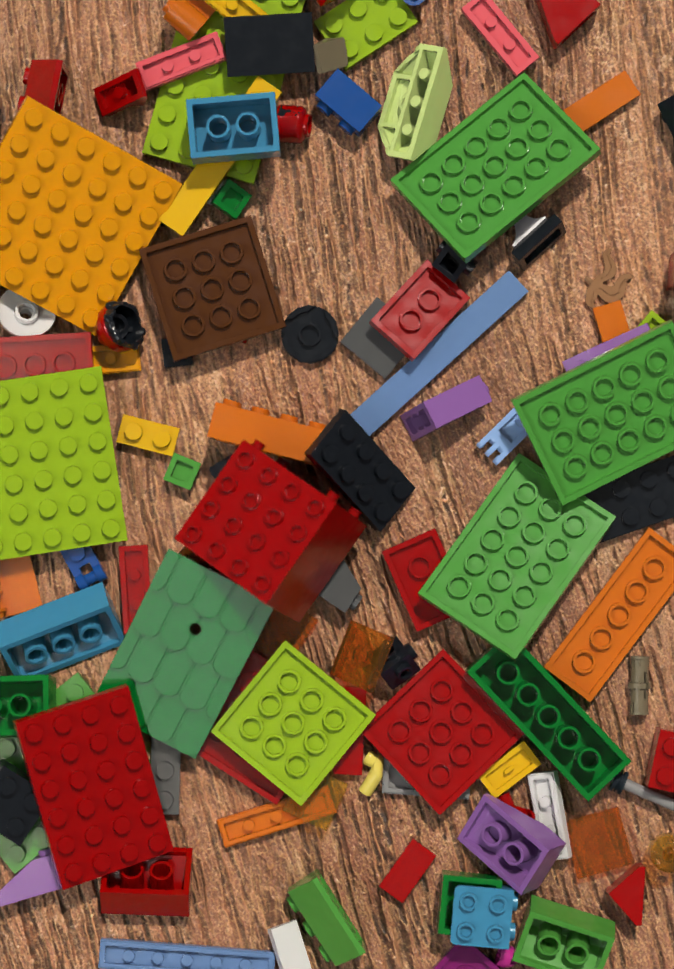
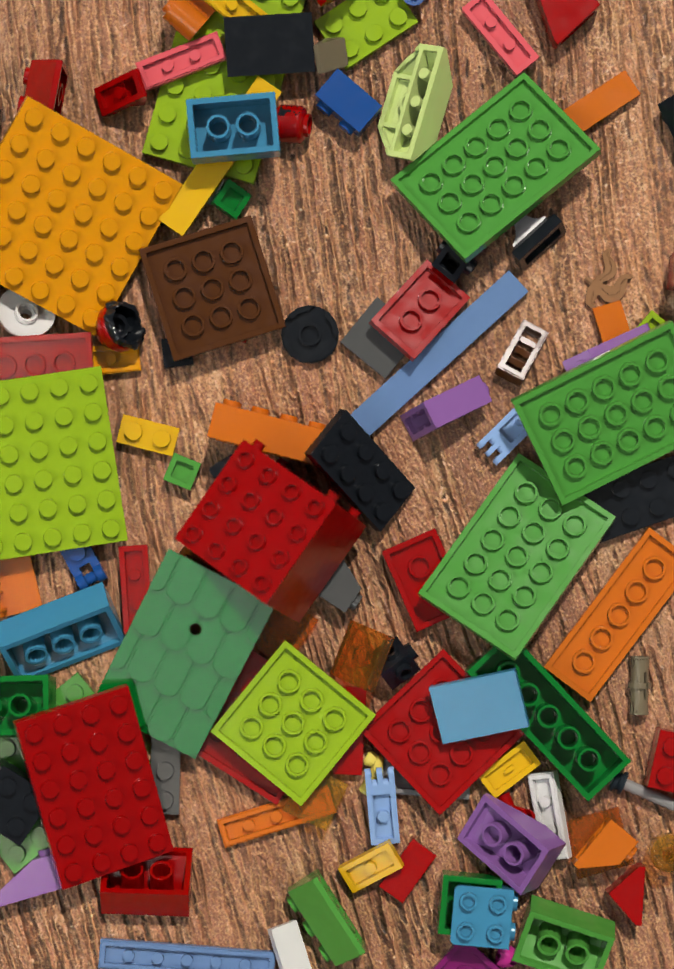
(371, 866): none -> yellow plate
(382, 806): none -> light blue hinge
(479, 706): none -> dark azure tile
(511, 374): none -> slope
(606, 847): none -> orange slope

